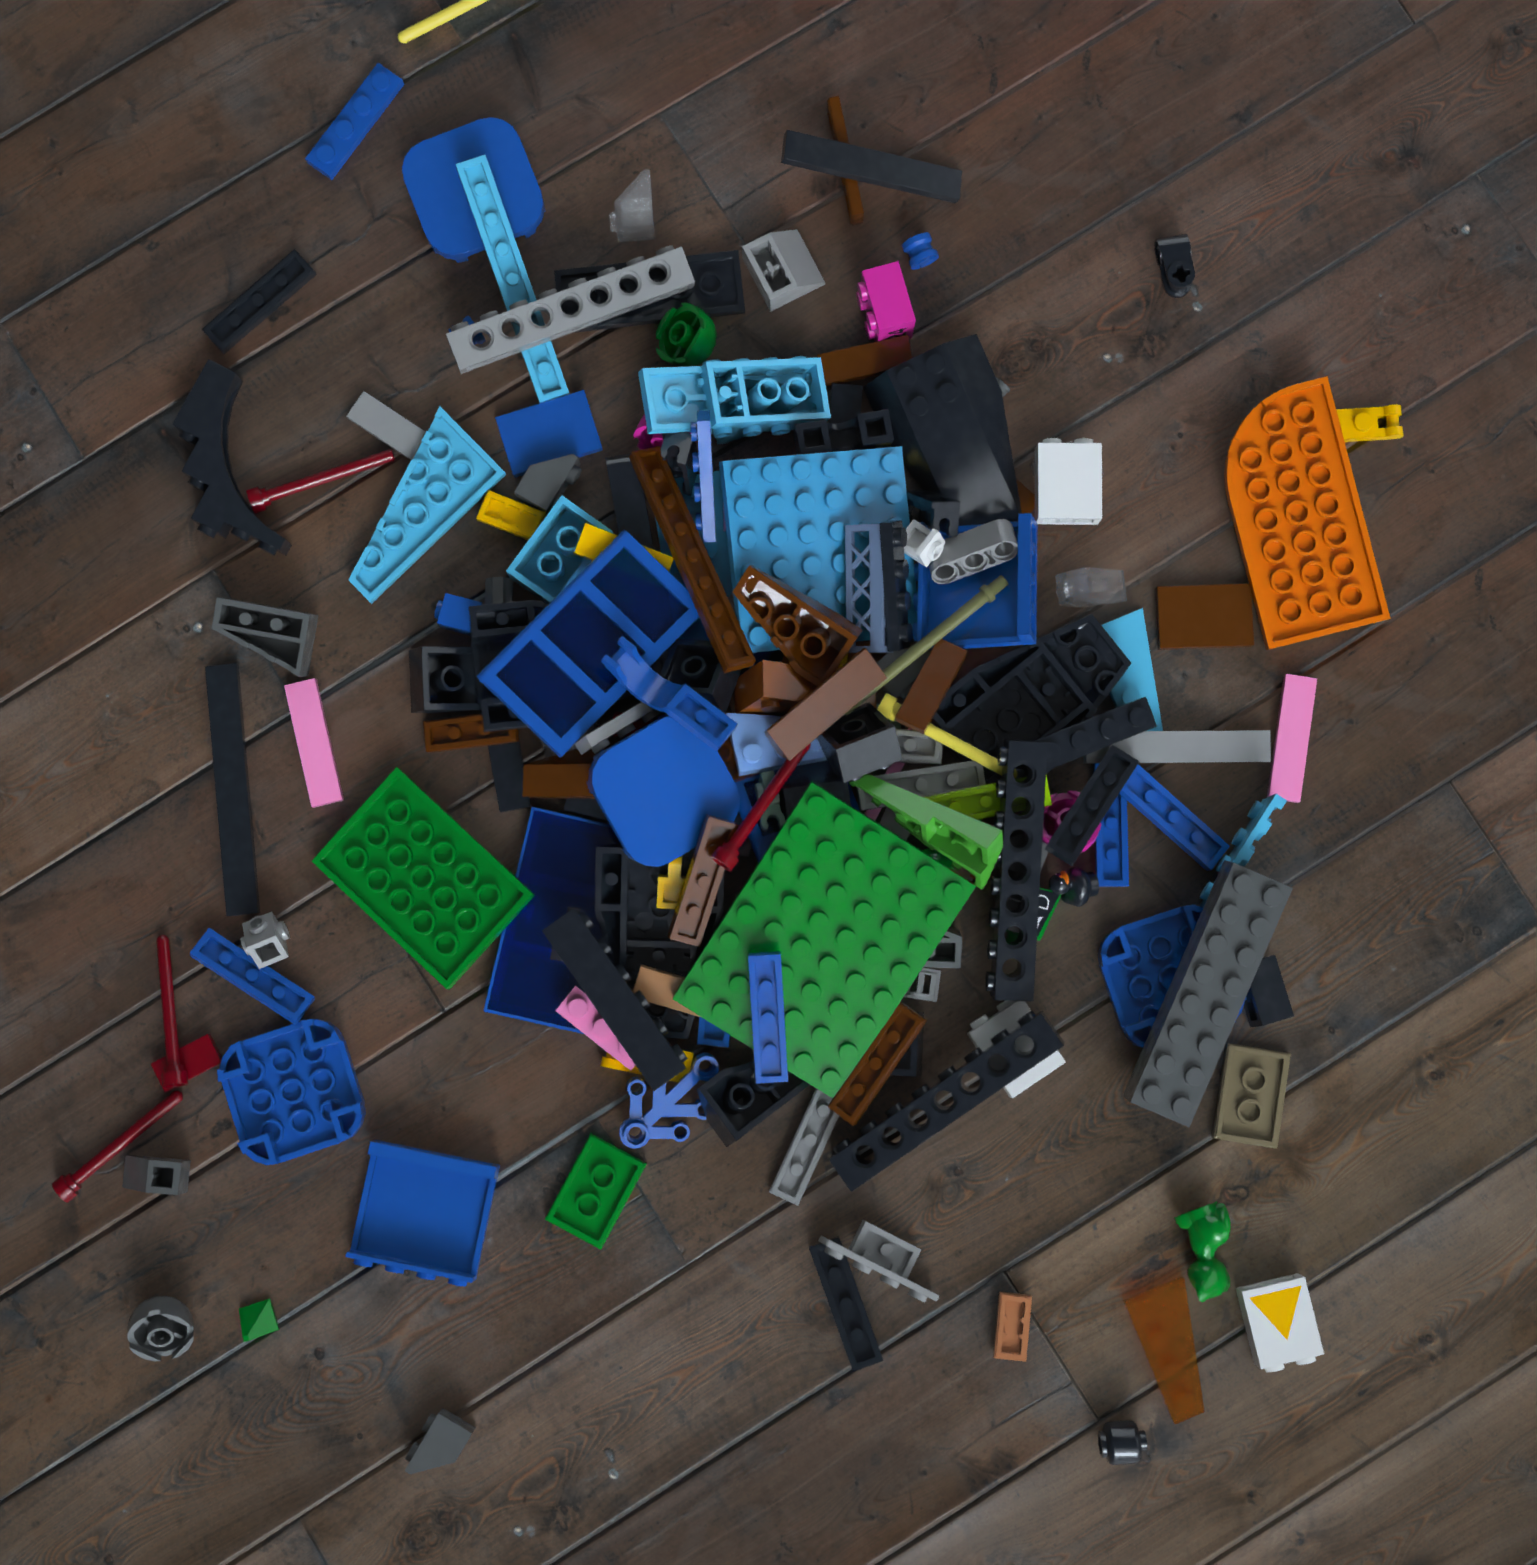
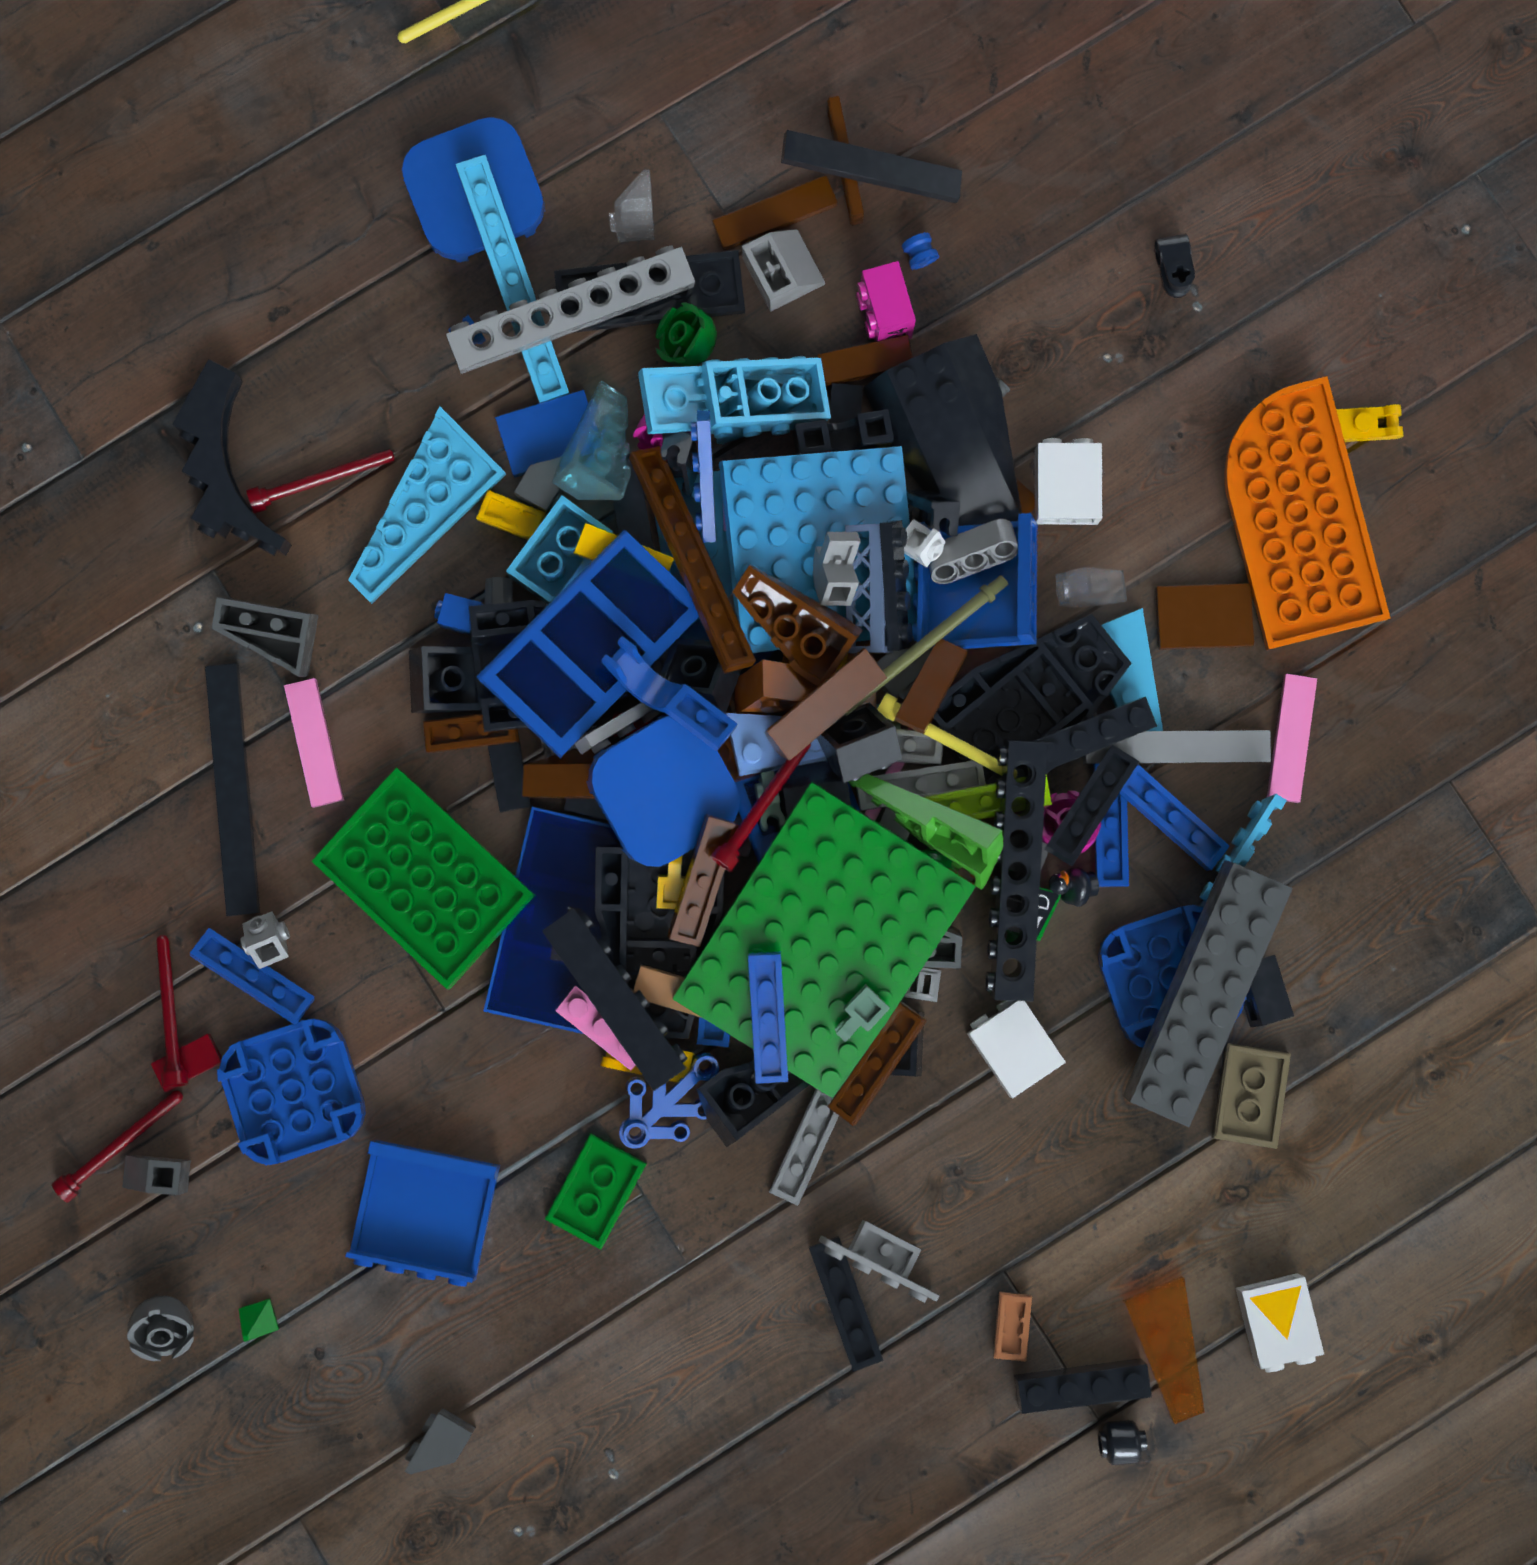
(259, 301): black tile -> none
(354, 121): blue plate -> none
(386, 425): light grey tile -> none
(596, 454): none -> clear light blue wedge
(775, 213): none -> reddish brown tile
(834, 570): none -> light grey brick
(857, 1171): black brick -> none
(864, 1010): none -> sand green plate
(1082, 1386): none -> black brick
(1207, 1230): green animal -> none

